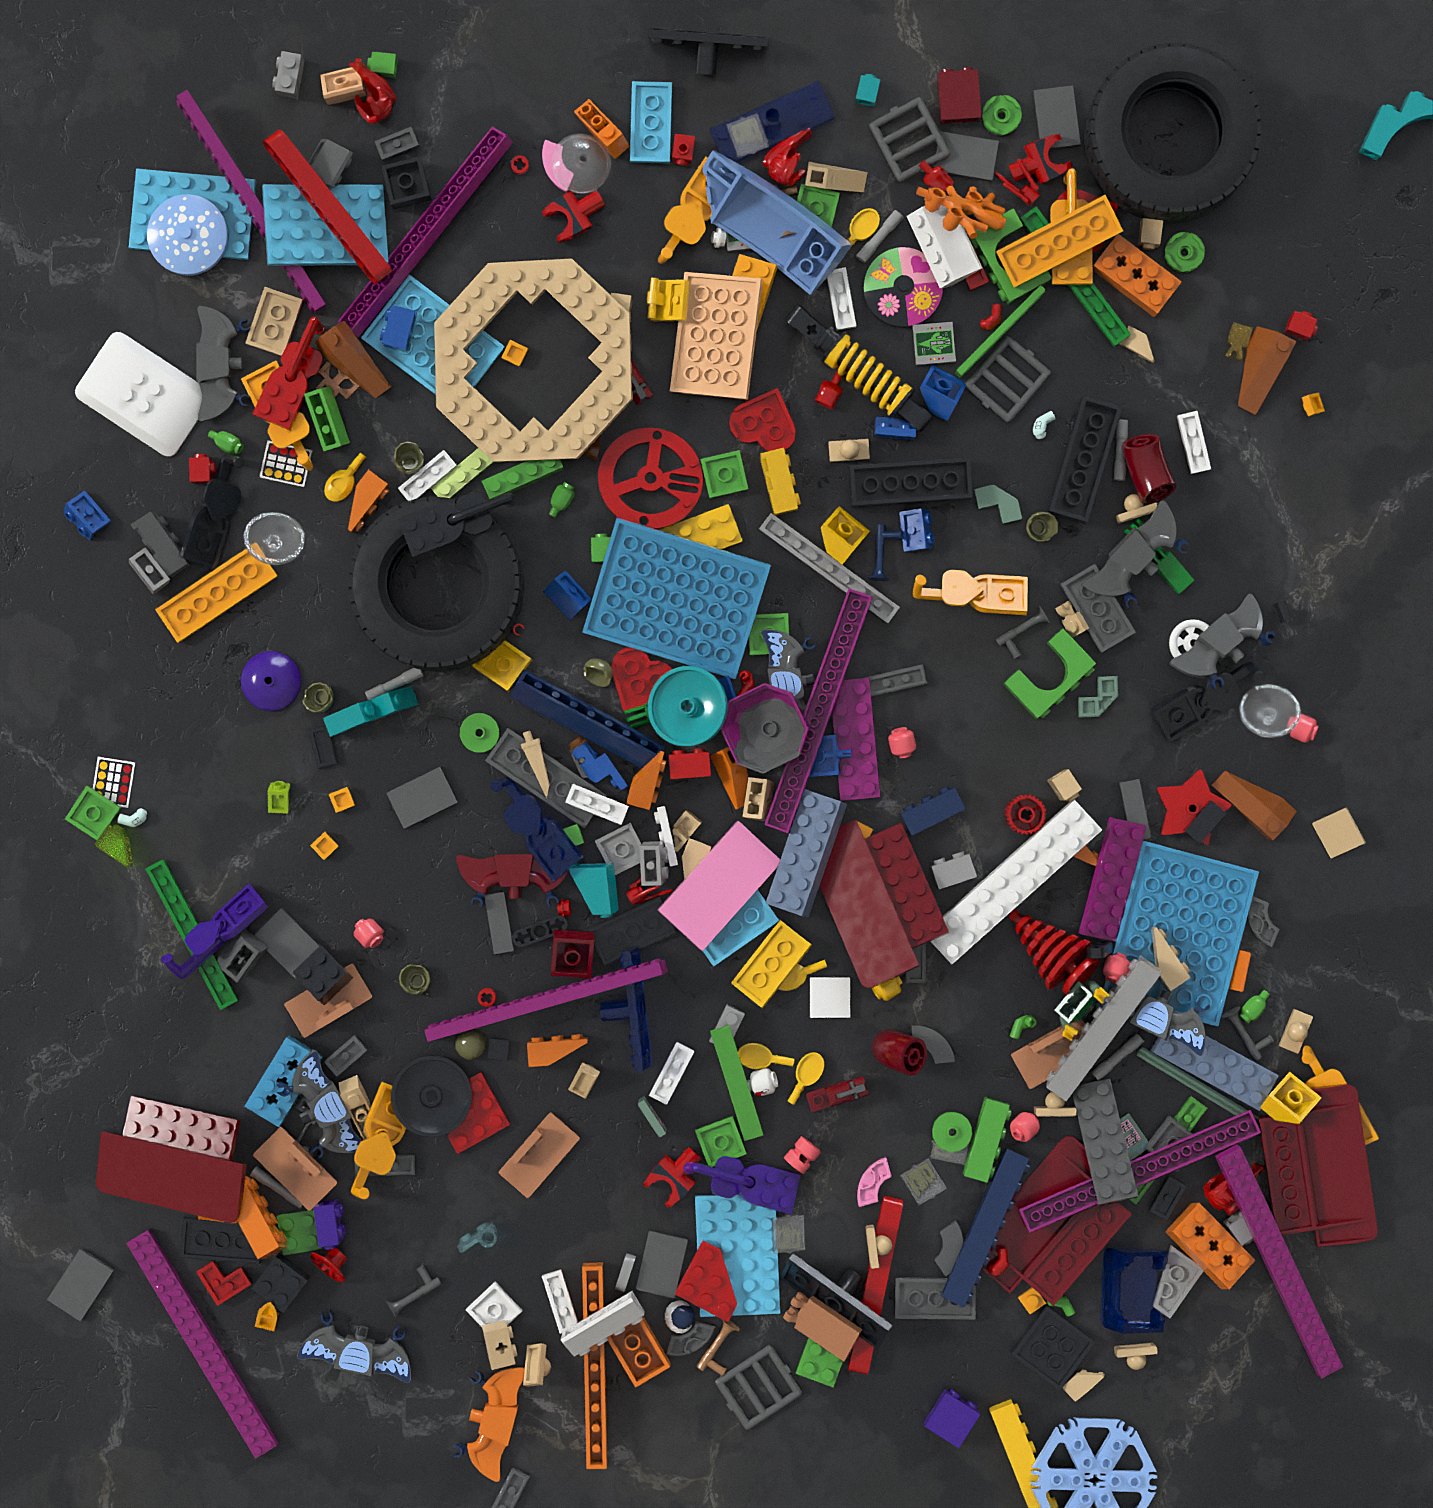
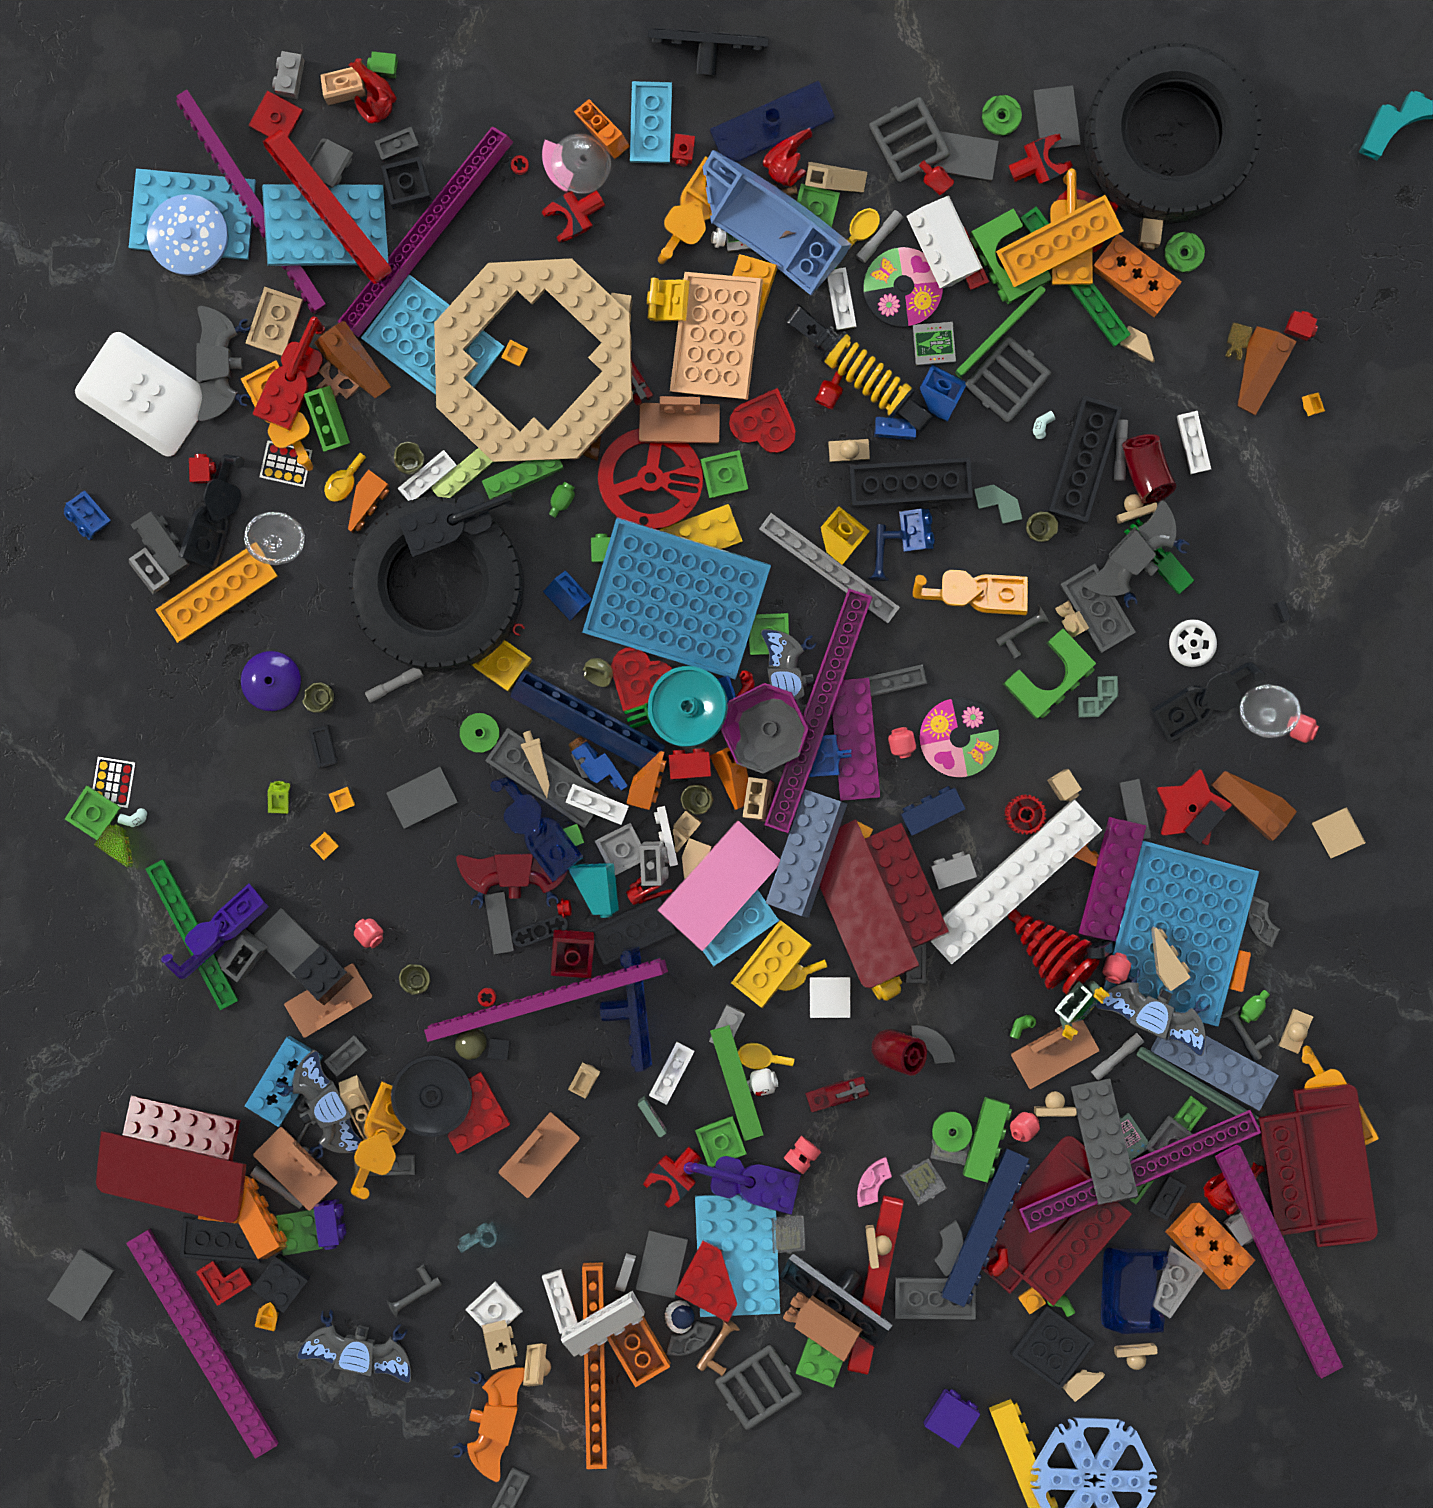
(227, 442): bright green plant -> none
(275, 114): none -> red plate
(332, 1261): red wheel -> none
(370, 710): teal arch -> none
(398, 328): blue brick -> none
(546, 1052): orange slope -> none
(679, 421): none -> nougat bracket
(697, 799): none -> olive hair
(747, 135): clear piece -> none
(779, 481): yellow wedge -> none
(807, 1073): yellow piece -> none
(867, 90): teal brick -> none
(958, 96): dark red brick -> none
(959, 737): none -> dish
(982, 208): orange plant -> none
(993, 320): red arm -> none
(1027, 193): red plant -> none
(1103, 1027): light grey brick -> none
(1222, 641): dark grey torso -> none
(1290, 1100): yellow slope -> none

